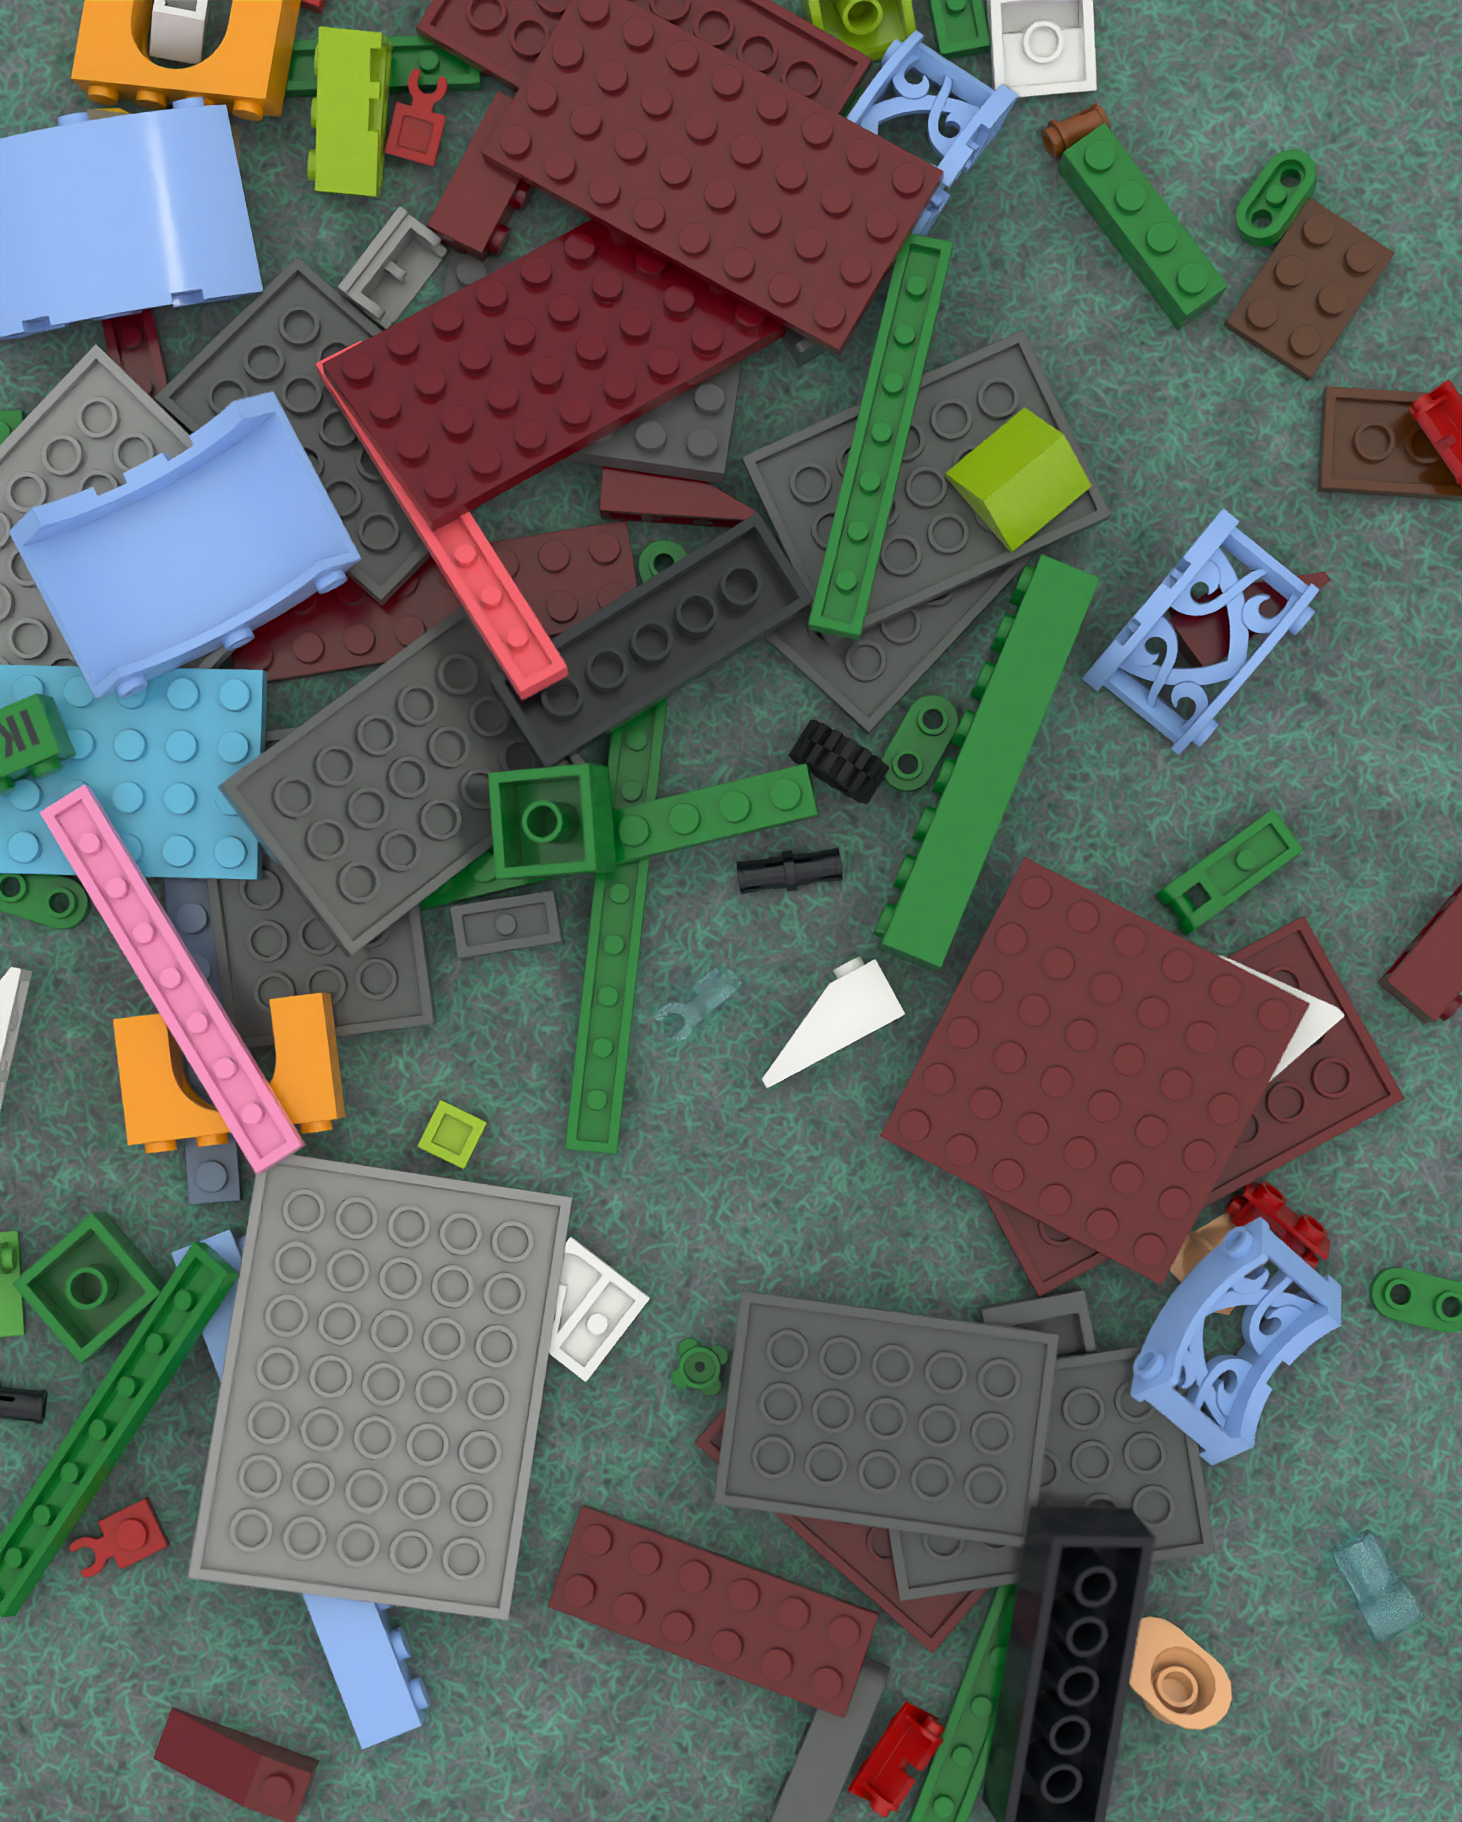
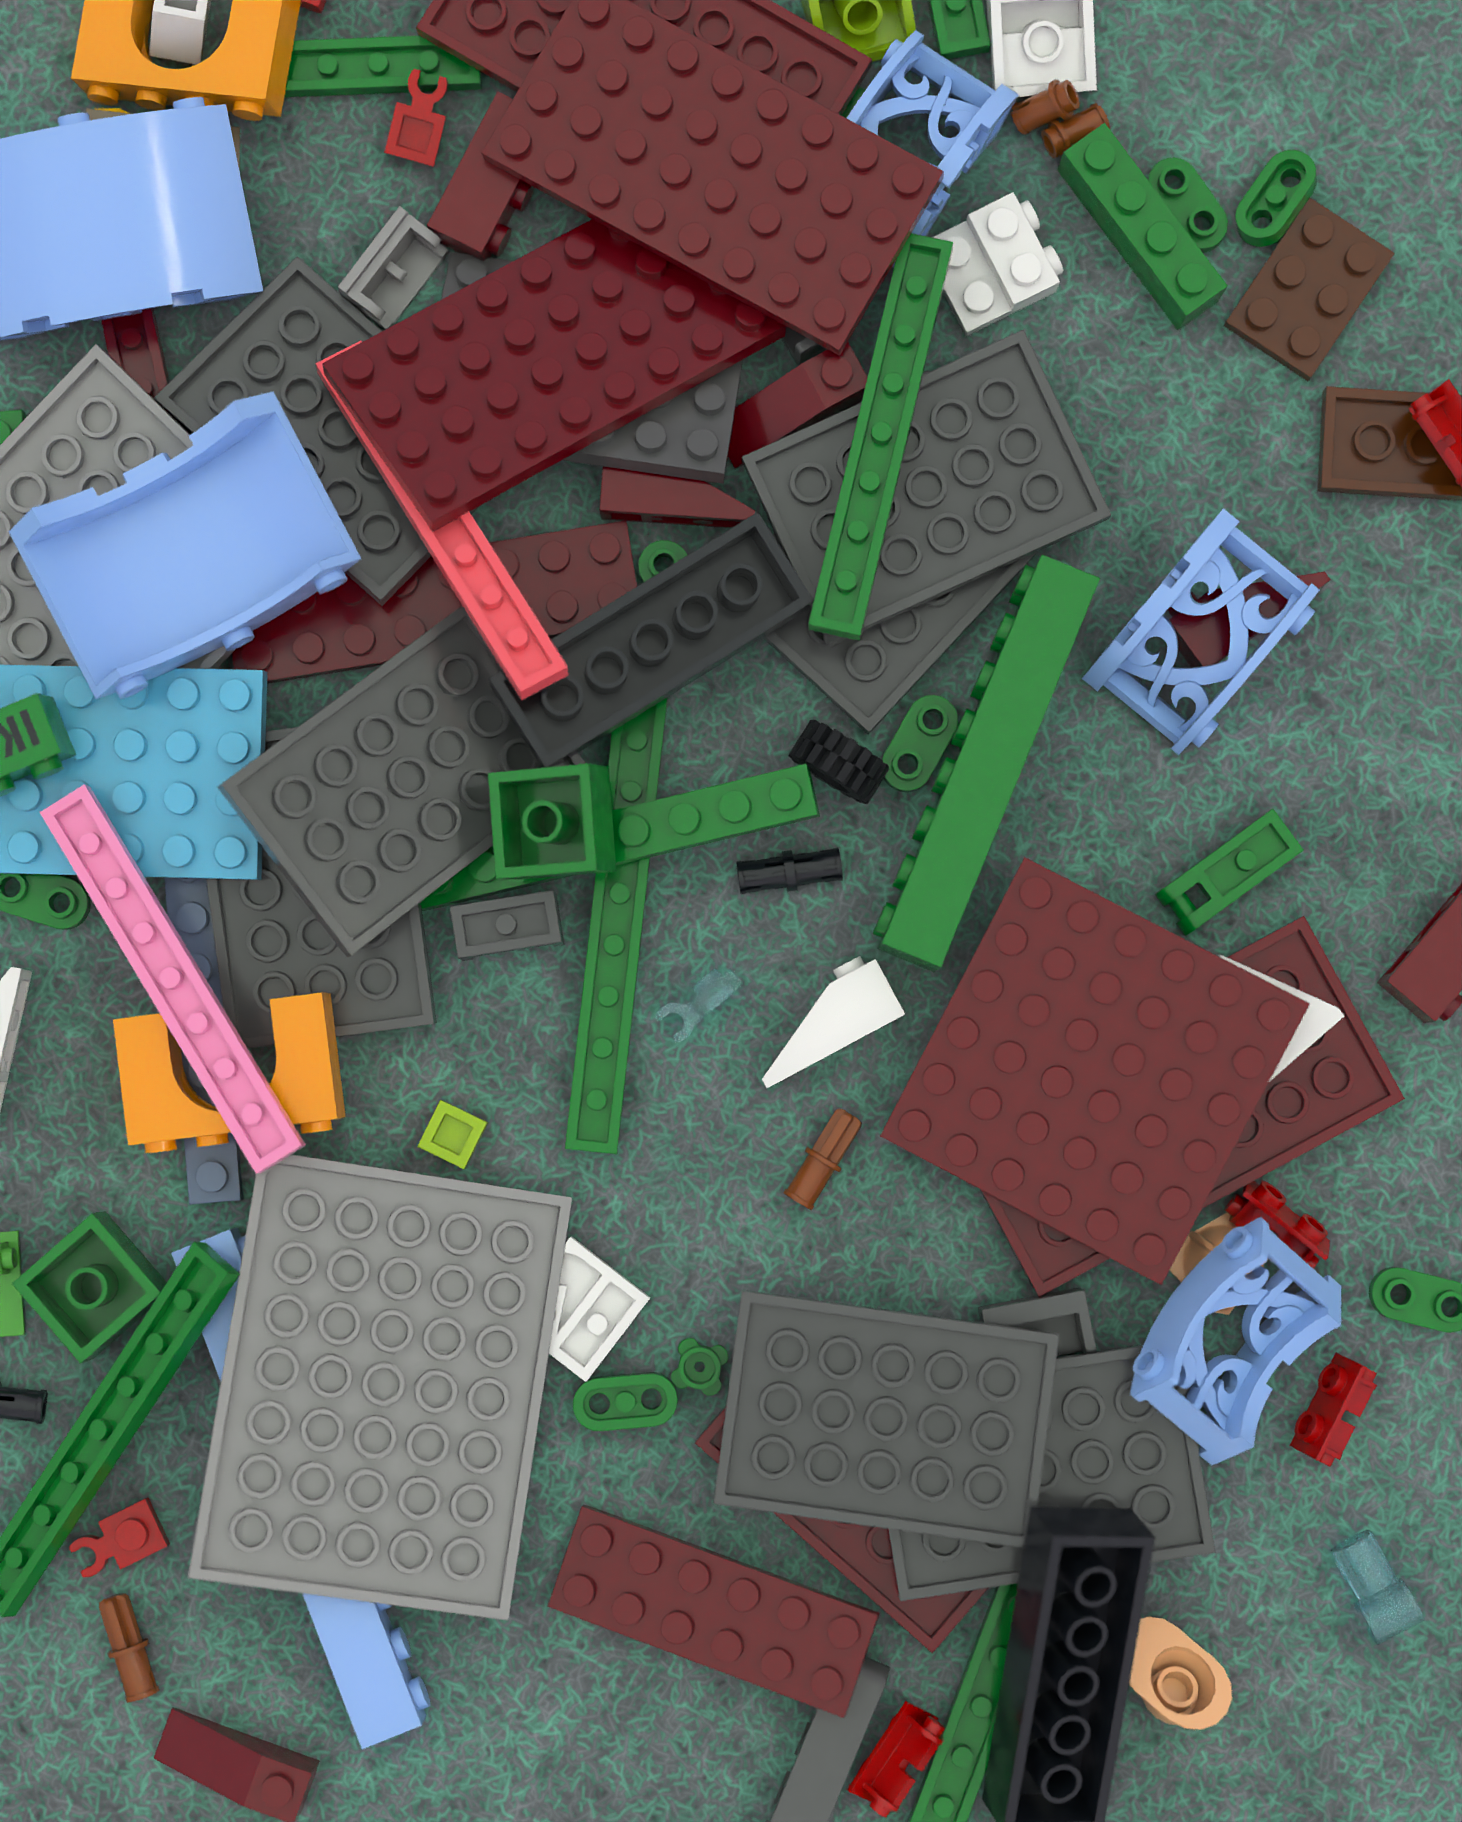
(128, 1647): none -> dark orange axle
(350, 111): lime wedge -> none
(625, 1400): none -> green plate
(796, 401): none -> dark red slope
(823, 1158): none -> dark orange axle
(998, 264): none -> white plate
(1020, 478): lime slope -> none
(1046, 106): none -> dark orange pin
(1190, 201): none -> green plate
(1340, 1388): none -> red hinge

